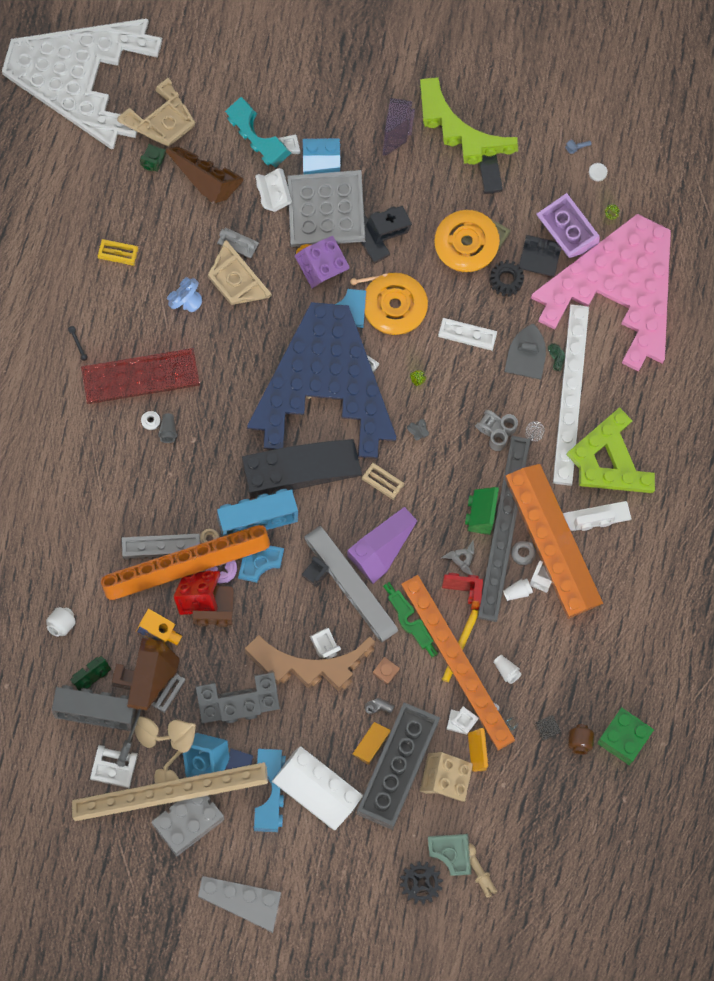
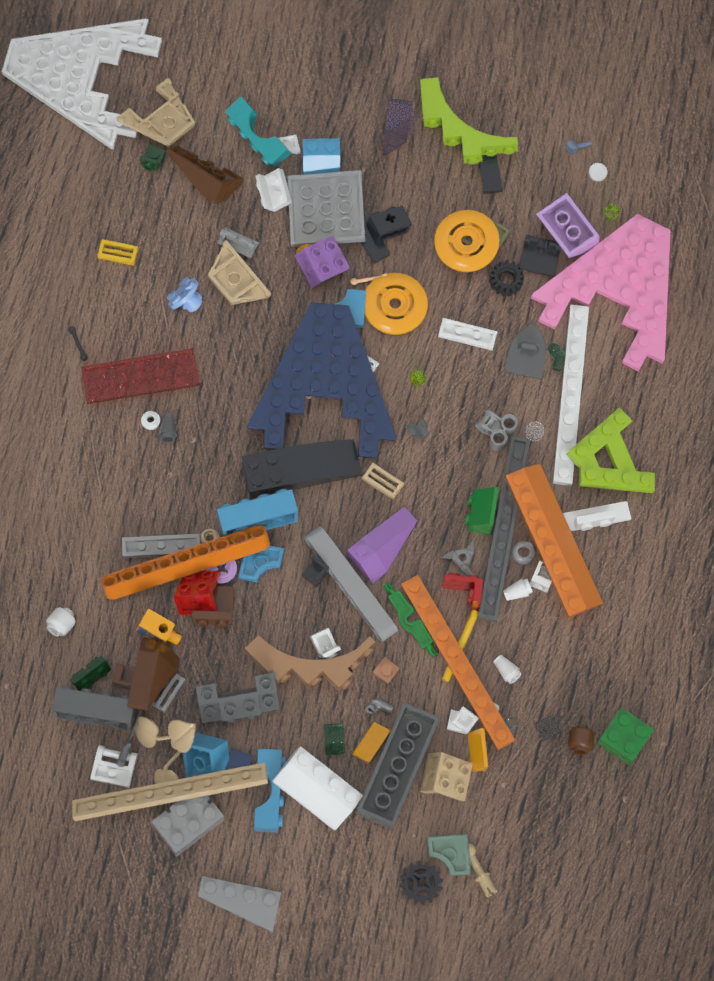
(334, 739): none -> clear green bracket

